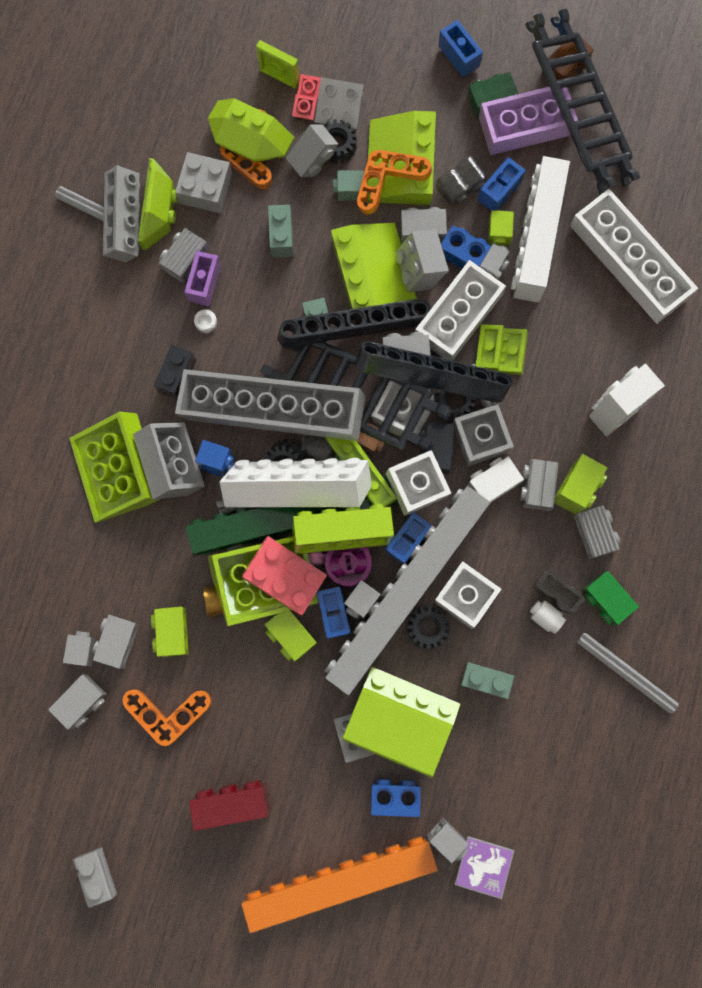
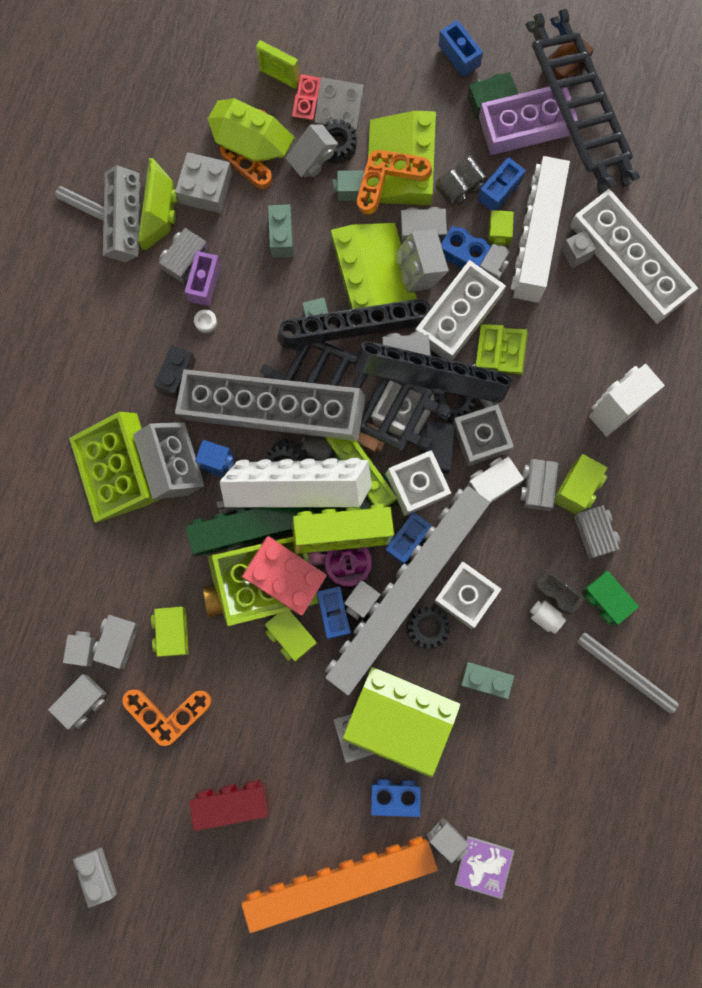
(578, 249): none -> light grey brick

